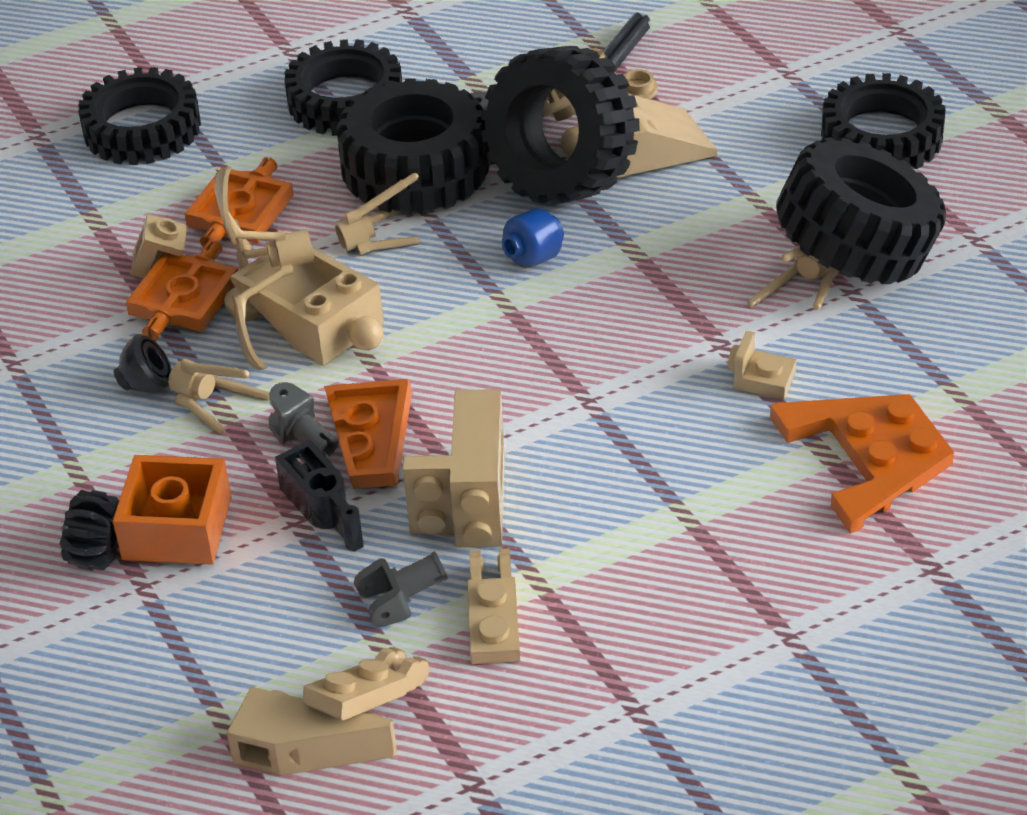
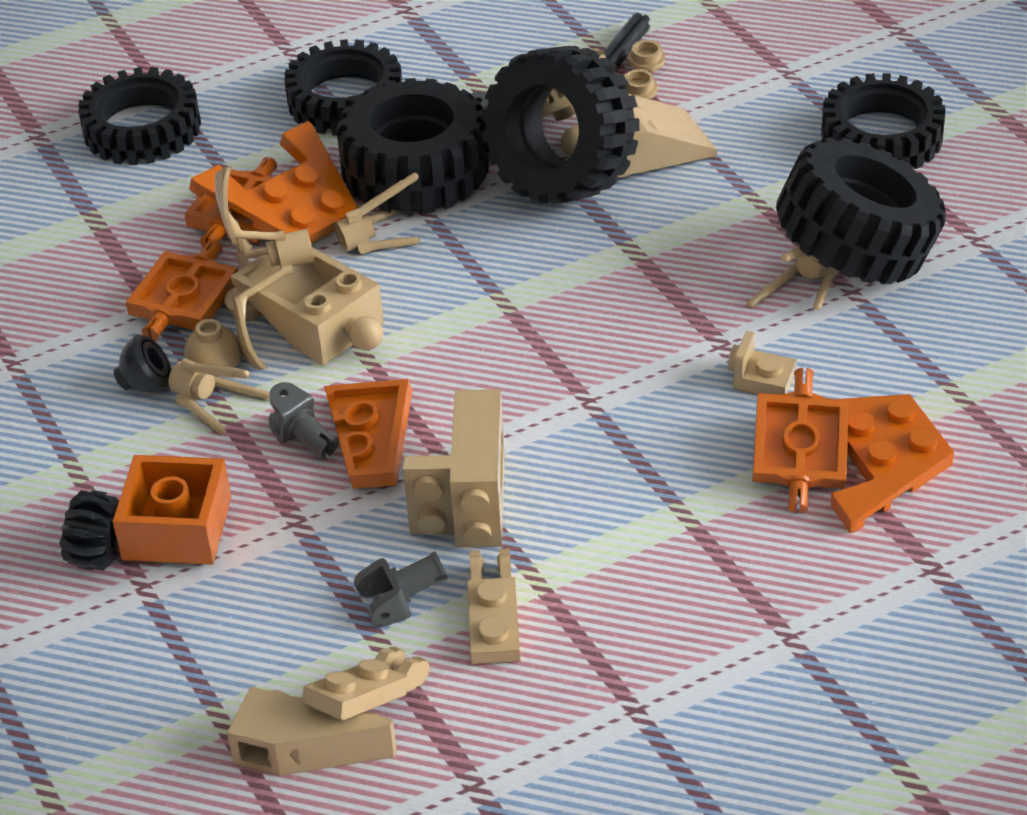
(156, 237): tan bracket -> none
(213, 345): none -> tan brick
(298, 199): none -> orange wing
(319, 492): black piece -> none
(532, 237): blue head -> none
(646, 55): none -> tan plate
(801, 440): none -> orange plate

